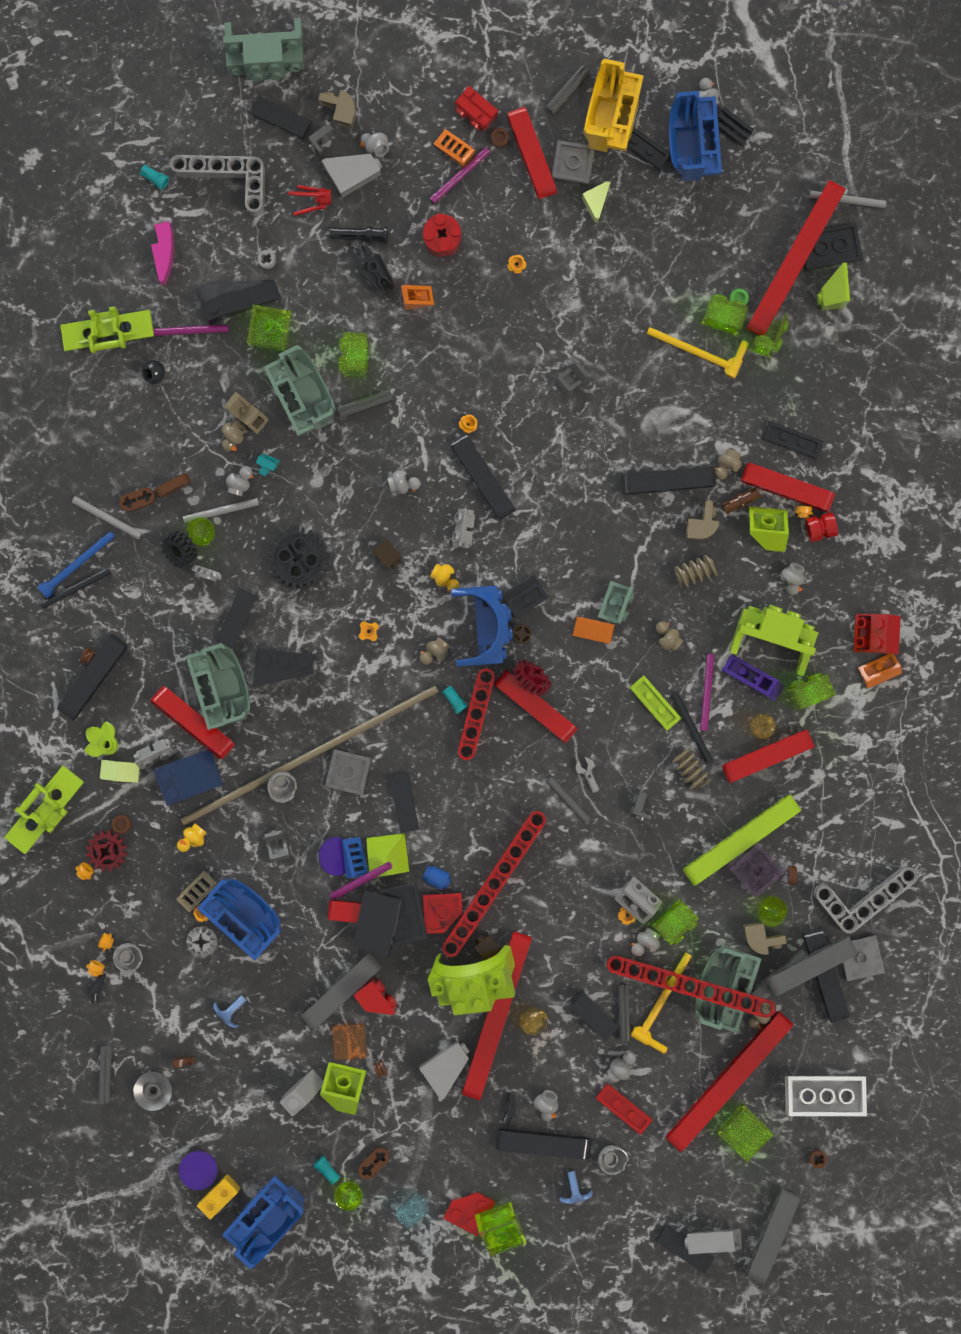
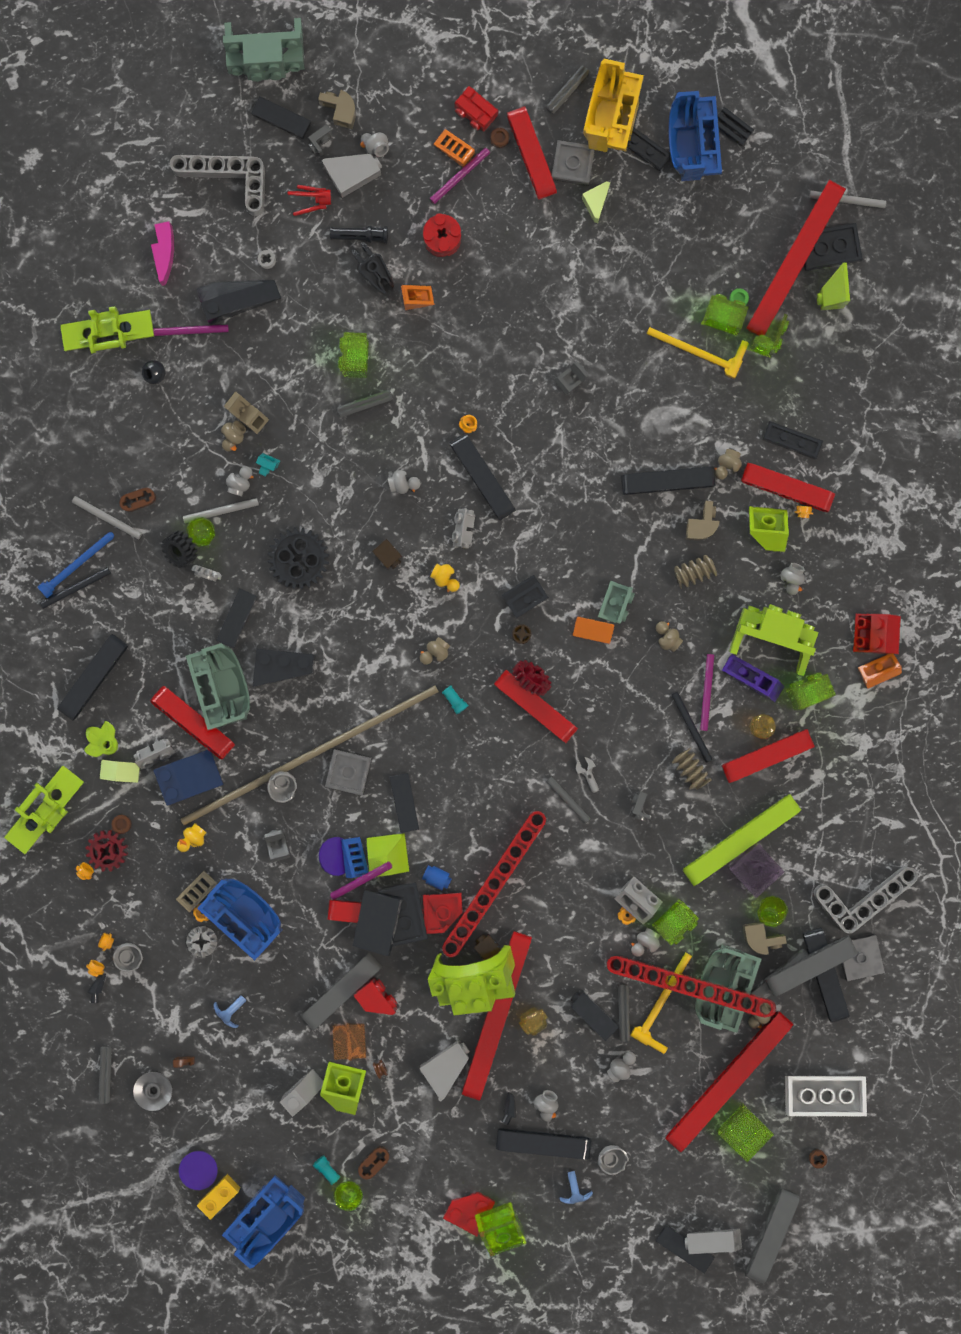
(87, 656): reddish brown bush -> none
(158, 179): teal pin -> none
(173, 485): reddish brown beam -> none
(269, 328): clear neon green brick -> none
(301, 390): sand green piece -> none
(372, 627): light orange plate -> none
(415, 1203): clear light blue head -> none
(475, 704): red beam -> none
(491, 625): blue piece -> none
(516, 259): light orange plate -> none
(624, 1108): red tile -> none
(655, 703): lime tile -> none
(706, 85): light grey animal -> none
(741, 500): reddish brown pin -> none
(792, 875): reddish brown tile -> none
(820, 527): red wheel -> none

